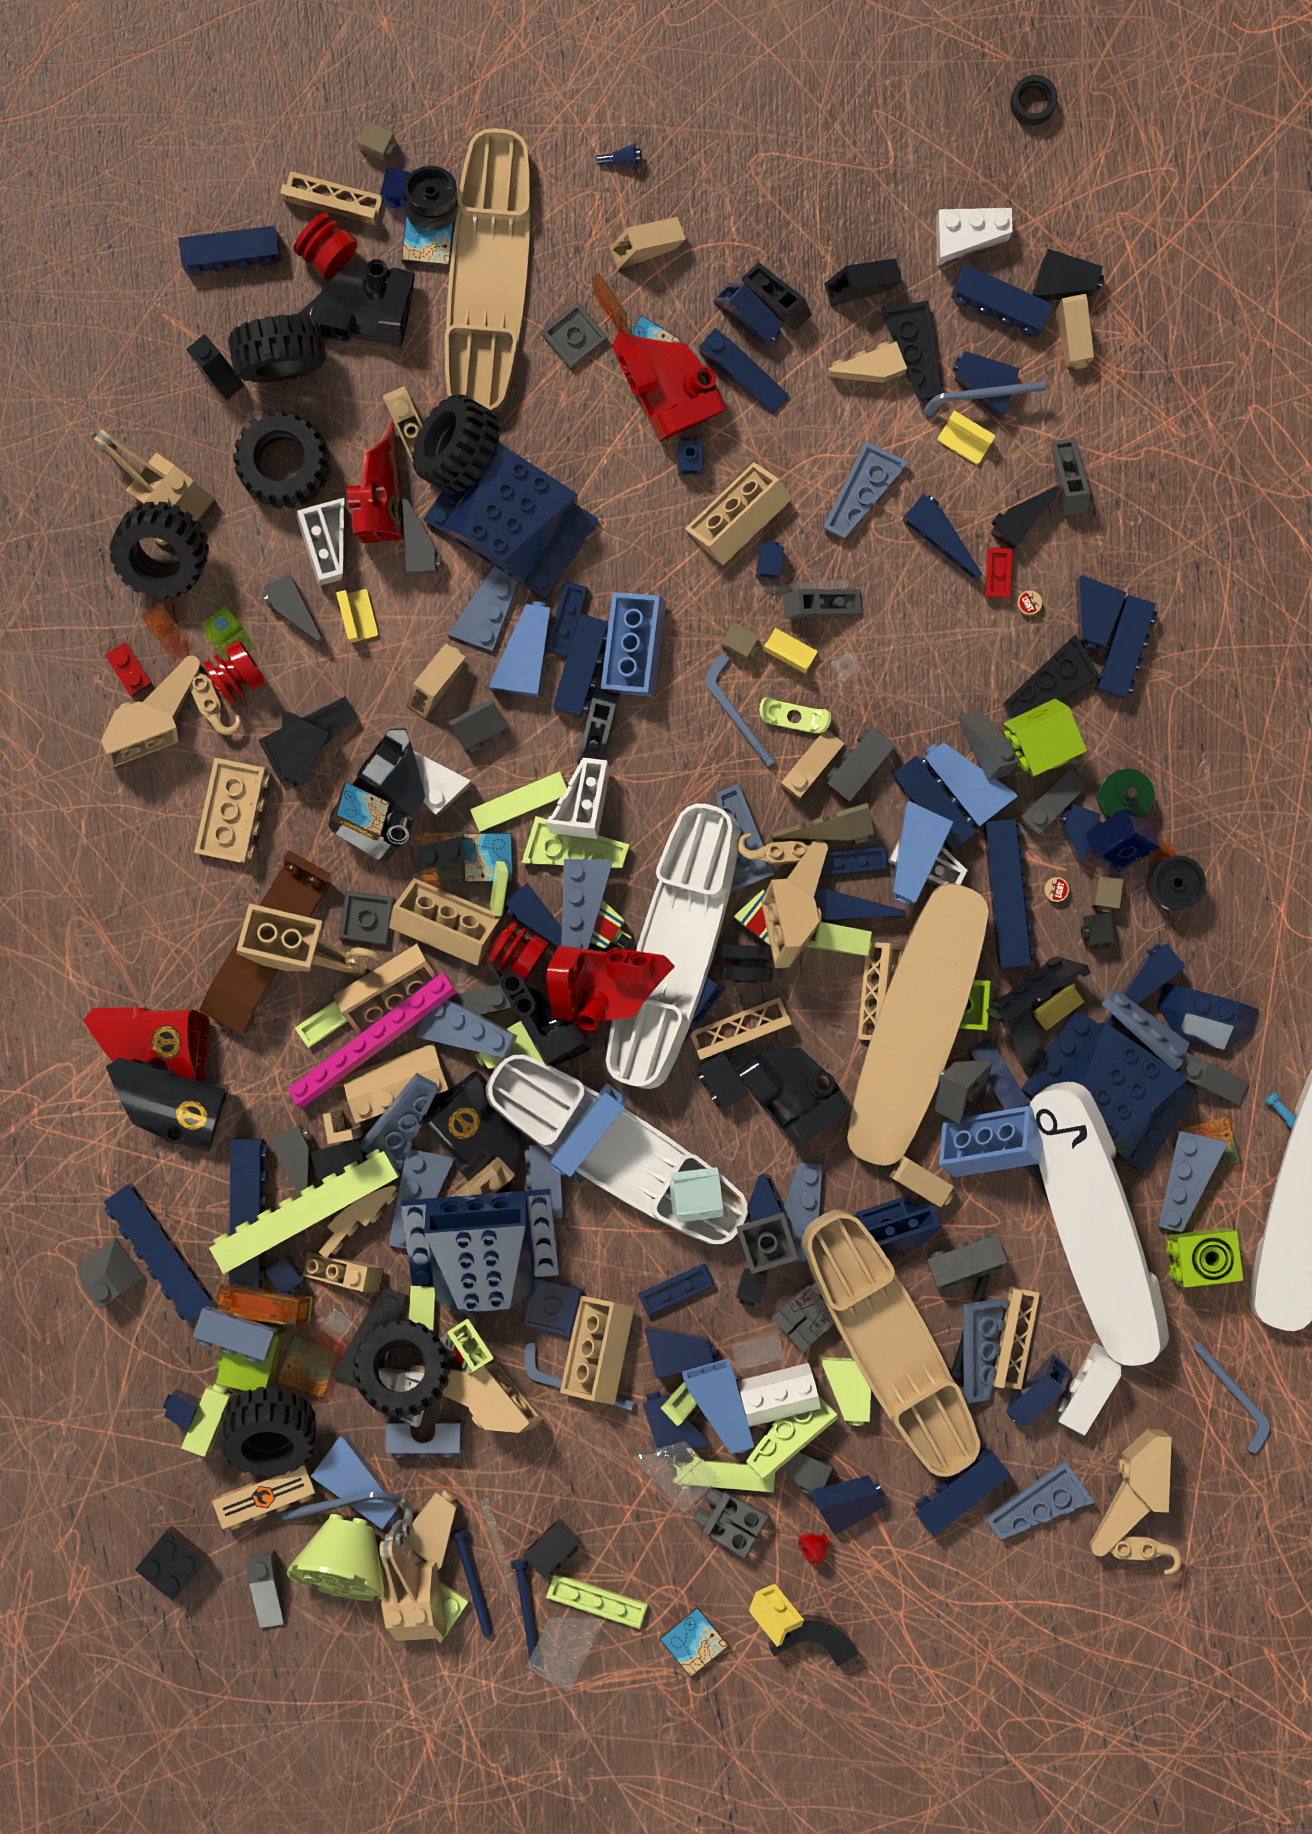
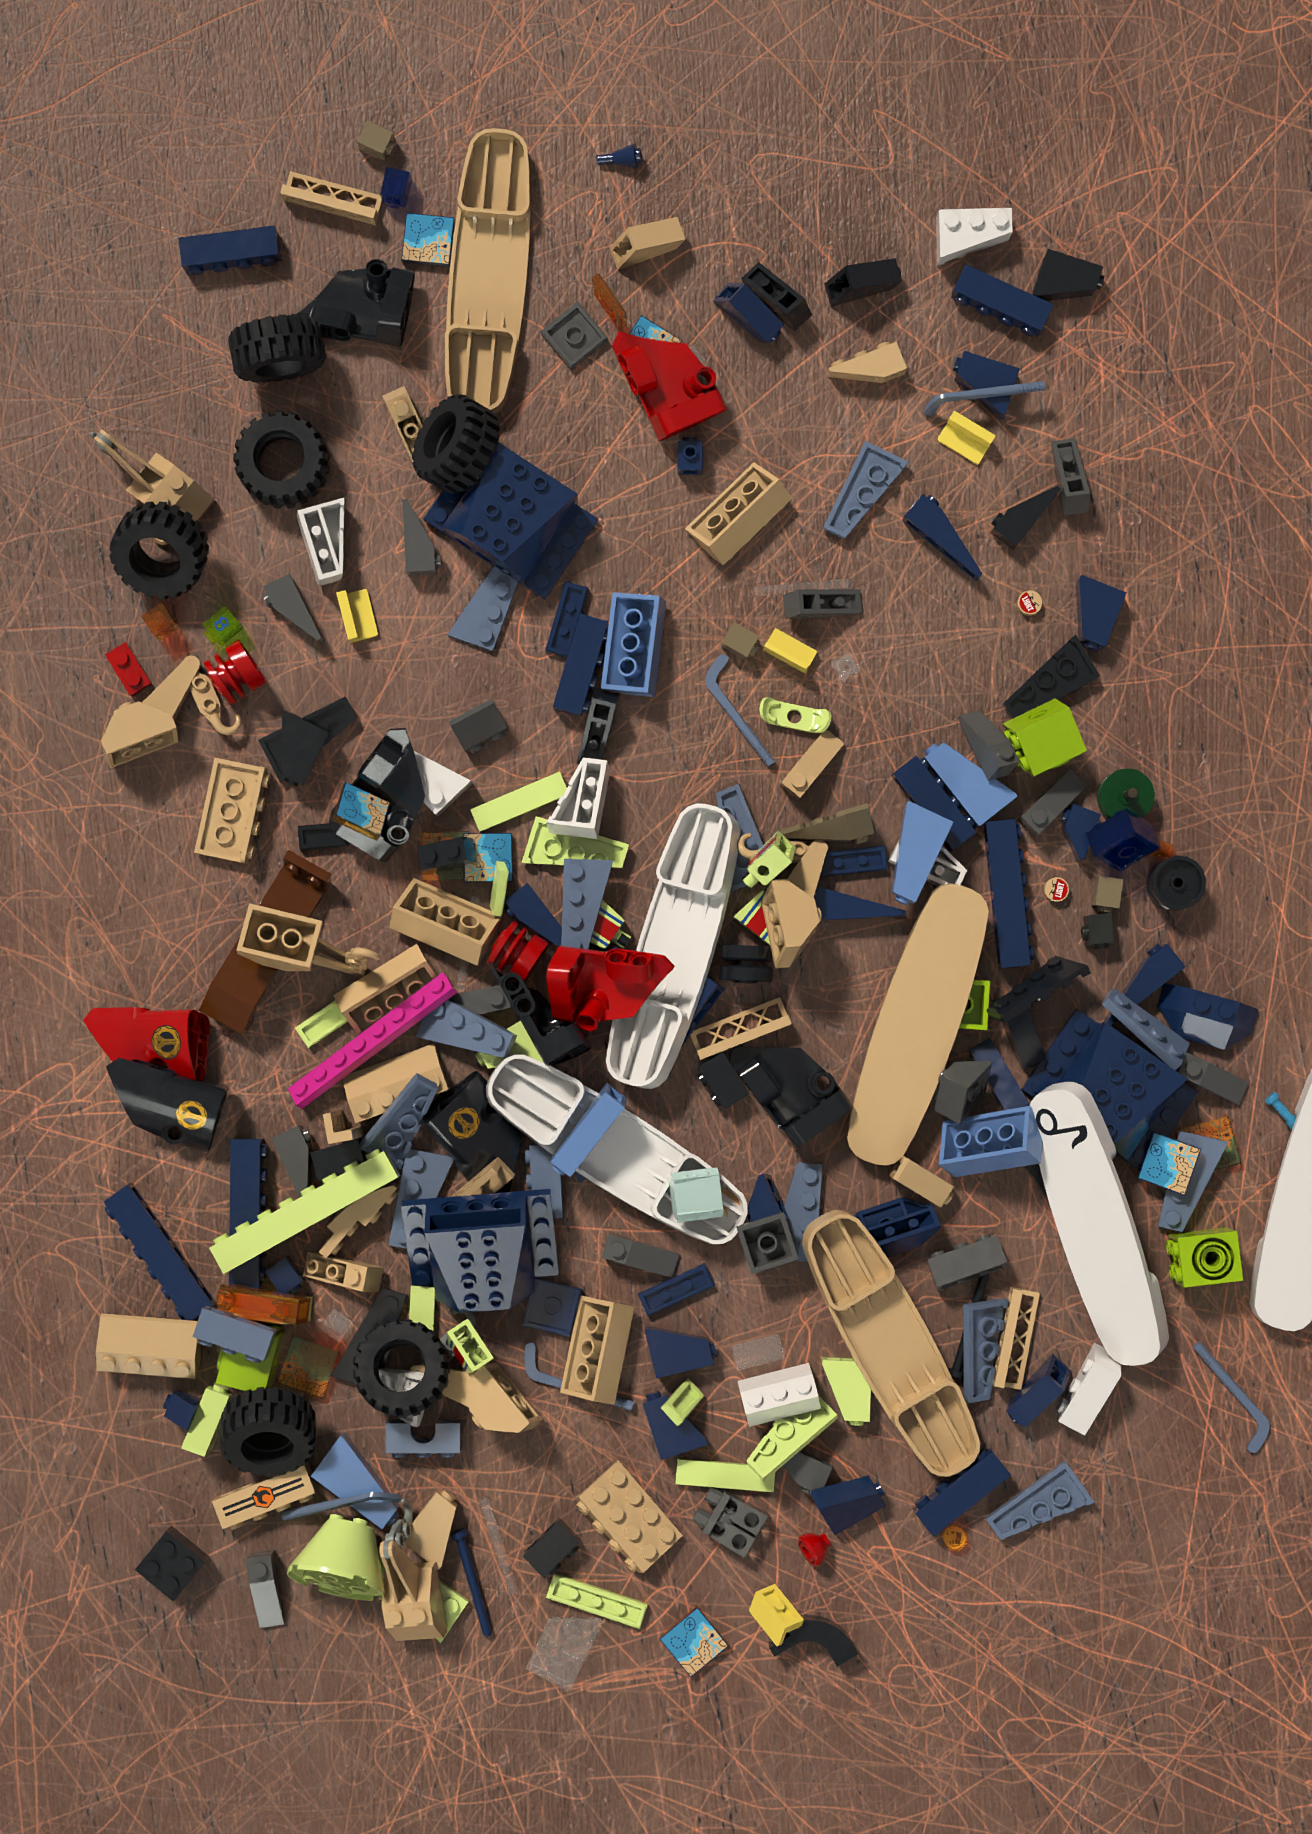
(108, 1273): dark grey slope -> none
(147, 1346): none -> tan slope
(215, 367): black slope -> none
(319, 837): none -> black tile
(325, 246): red wheel -> none
(366, 917): dark grey tile -> none
(378, 494): red panel -> none
(430, 198): black wheel -> none
(435, 680): tan slope -> none
(519, 1565): dark blue bar -> none
(524, 656): medium blue slope -> none
(628, 1518): none -> tan bracket
(640, 1255): none -> dark grey slope
(678, 1472): clear slope -> none
(719, 1399): medium blue slope -> none
(742, 370): dark blue slope -> none
(751, 1287): black brick -> none
(769, 860): none -> yellowish green torso
(770, 560): dark blue brick -> none
(806, 1304): dark grey hips -> none
(841, 939): yellowish green slope -> none
(859, 764): dark grey brick -> none
(885, 969): tan fence -> none
(913, 331): black wing -> none
(954, 1537): none -> clear orange tile
(998, 573): red plate -> none
(1037, 82): black tyre -> none
(1057, 1006): light yellow panel -> none
(1075, 331): tan slope -> none
(1125, 647): dark blue brick -> none
(1144, 1488): tan slope -> none
(1169, 1163): none -> tile

